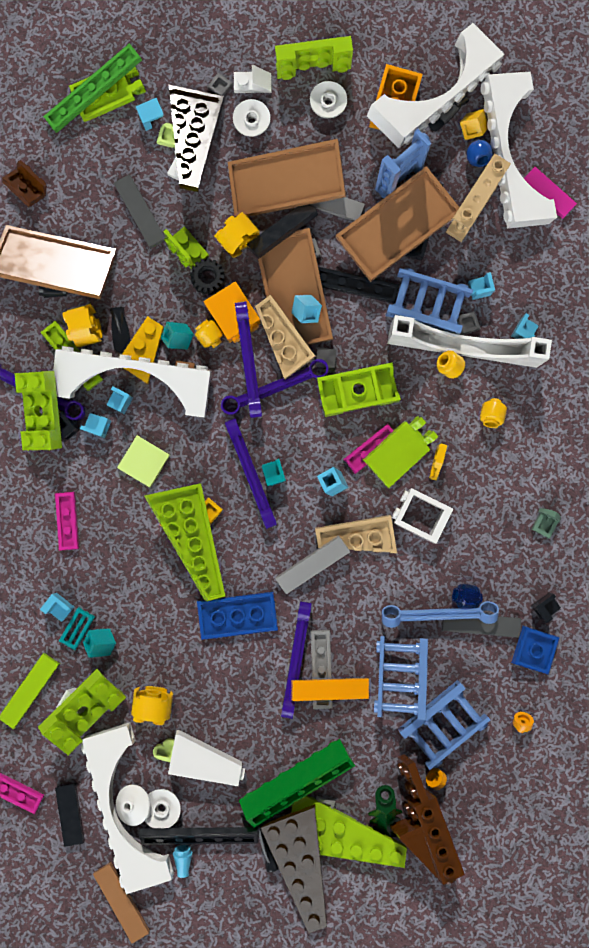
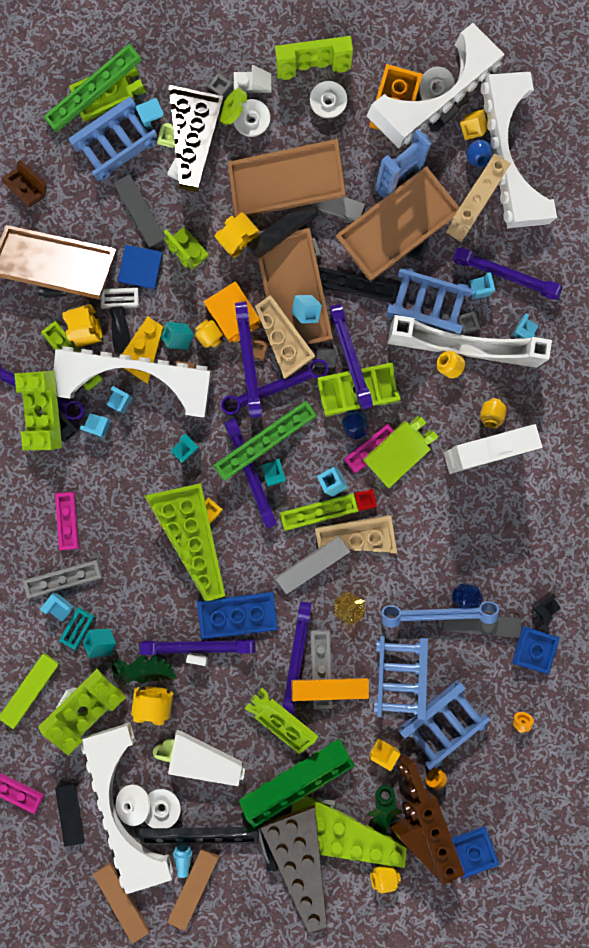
(62, 579): none -> light grey tile
(109, 121): none -> medium blue fence
(125, 298): none -> white tile
(140, 267): none -> blue tile
(143, 461): yellowish green tile -> none
(143, 669): none -> dark green plant
(157, 647): none -> dark purple piece
(185, 449): none -> teal panel
(193, 889): none -> medium nougat tile
(198, 659): none -> white tile
(207, 266): black tyre -> none
(232, 106): none -> lime tile
(259, 349): none -> medium nougat tile
(264, 441): none -> bright green tile
(281, 722): none -> lime tile
(319, 512): none -> lime tile
(349, 608): none -> clear yellow panel
(355, 424): none -> clear blue head
(362, 392): none -> dark purple piece
(365, 499): none -> red tile
(384, 754): none -> yellow panel
(385, 878): none -> yellow head
(438, 75): none -> white dish
(438, 461): yellow tile -> none
(439, 524): white window -> none
(475, 851): none -> blue tile
(492, 449): none -> white tile
(546, 522): sand green tile -> none
(547, 288): none -> dark purple piece
(548, 189): dark pink tile -> none

